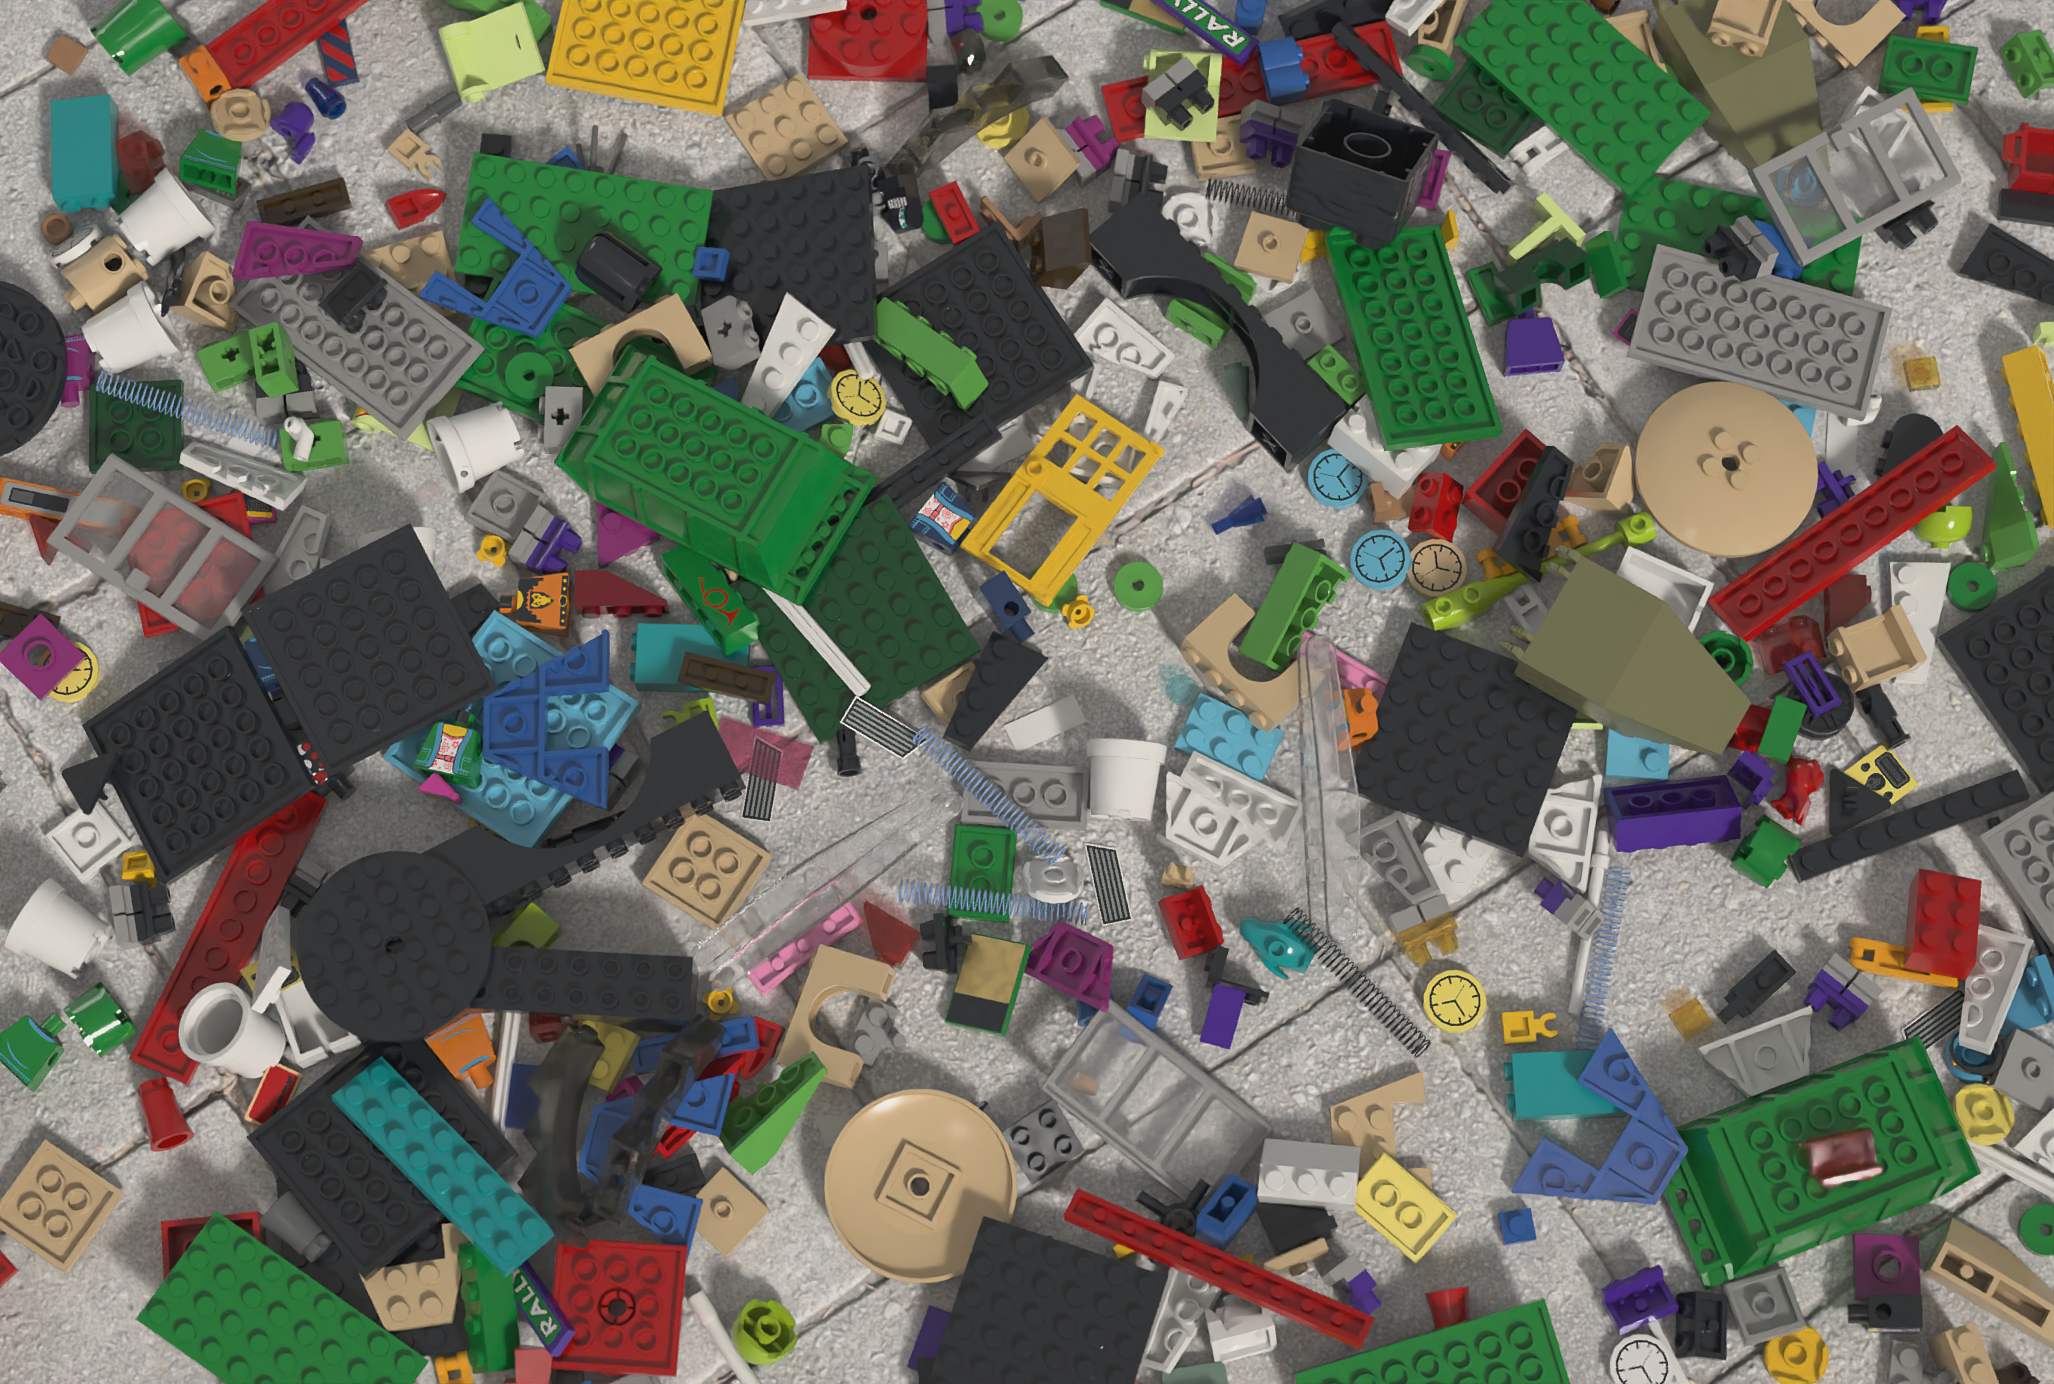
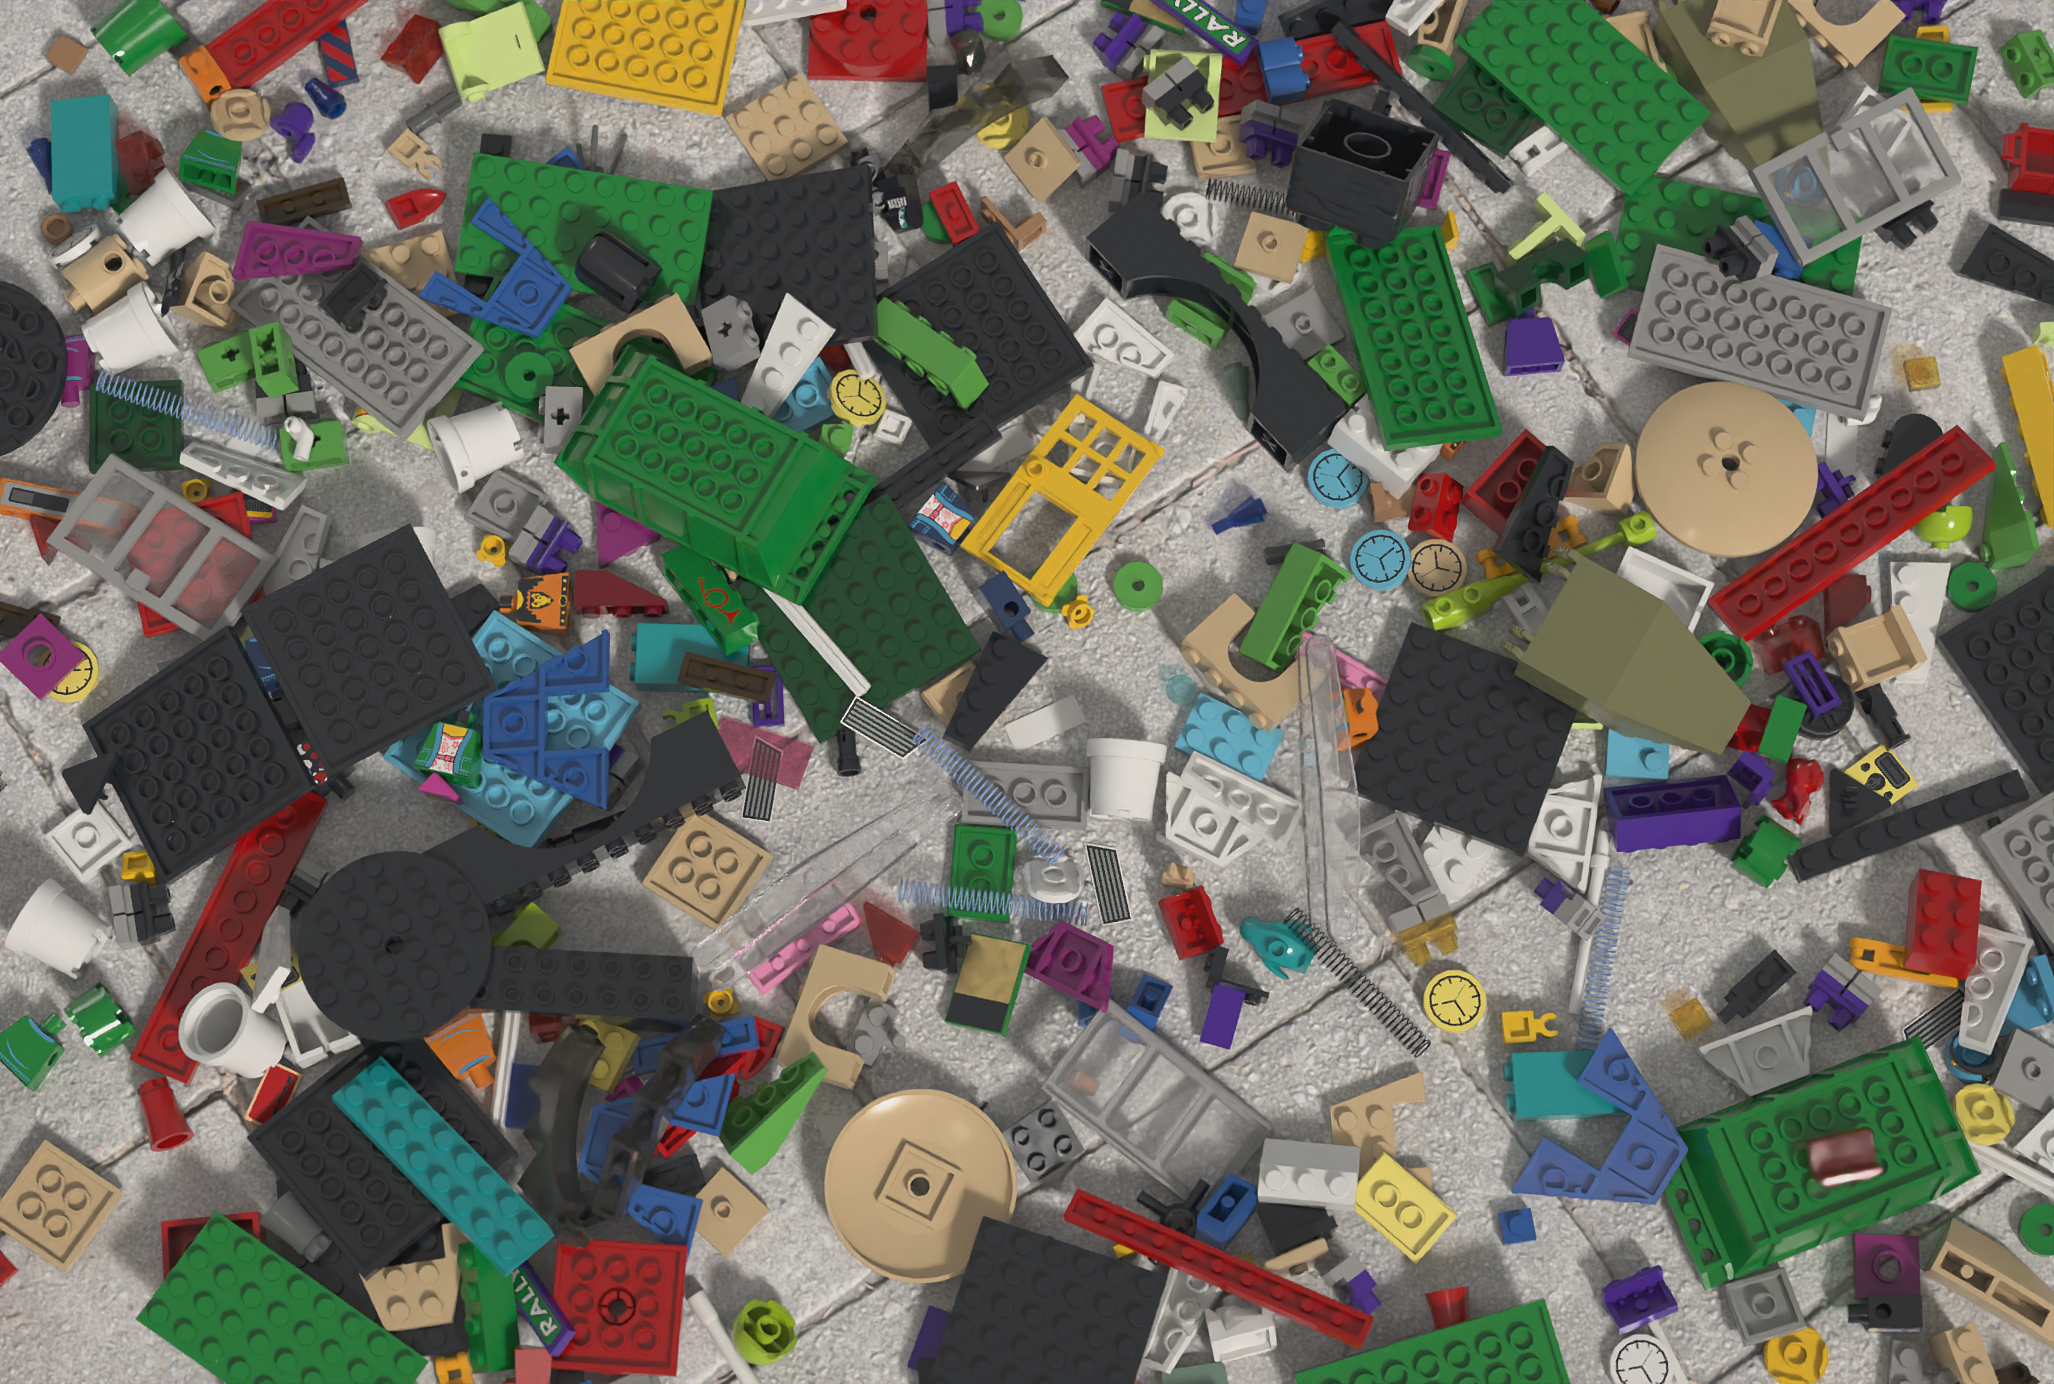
(41, 155): none -> clear blue cone
(415, 48): none -> clear red bracket
(710, 264): blue plate -> none
(1060, 249): dark brown slope -> none
(1126, 51): none -> hips
(1701, 1326): black bracket -> none

